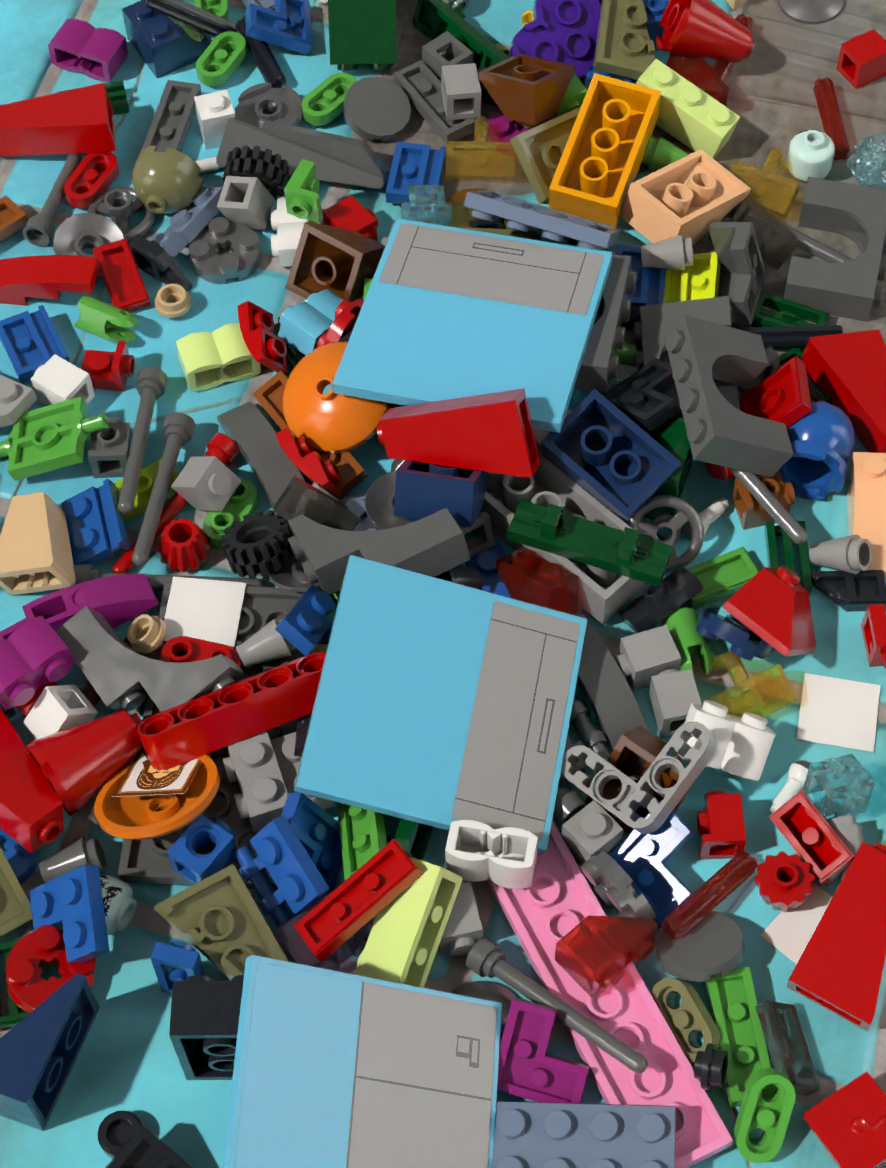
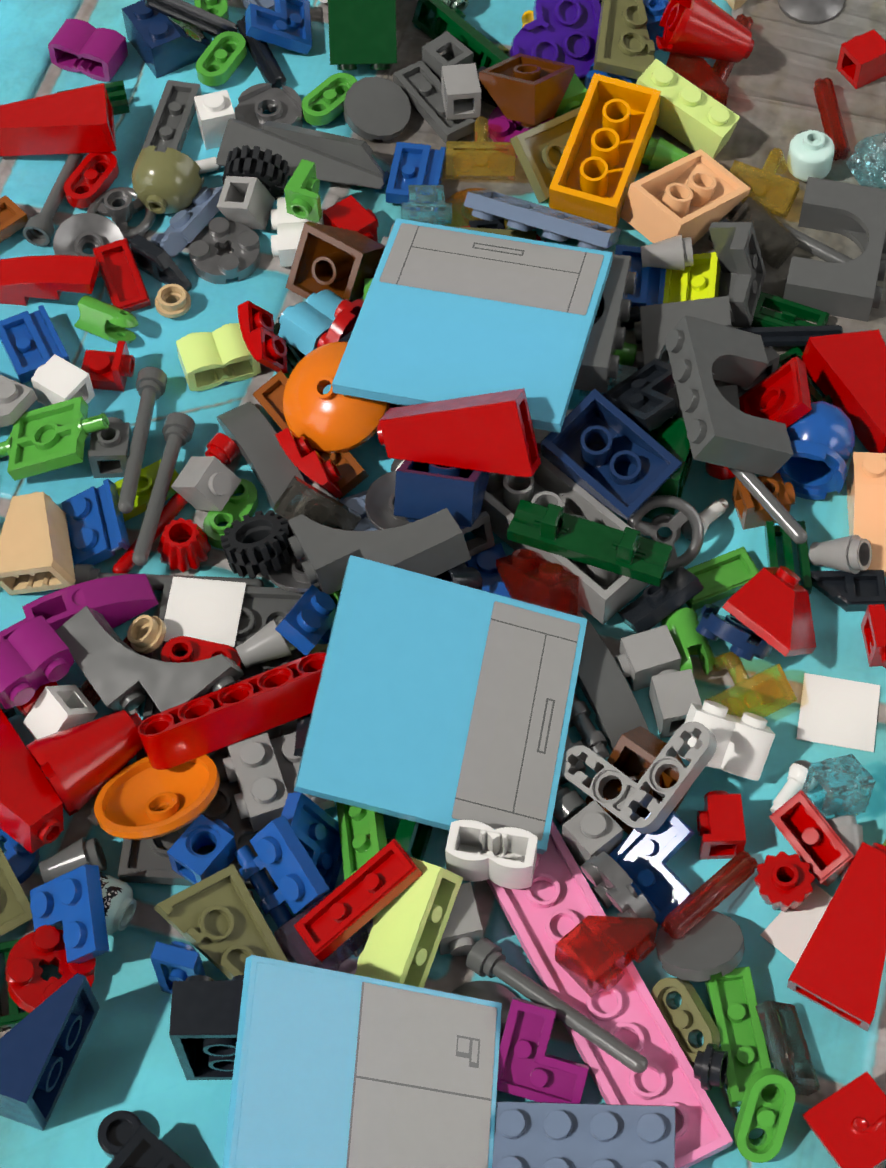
(145, 780): sticker -> none

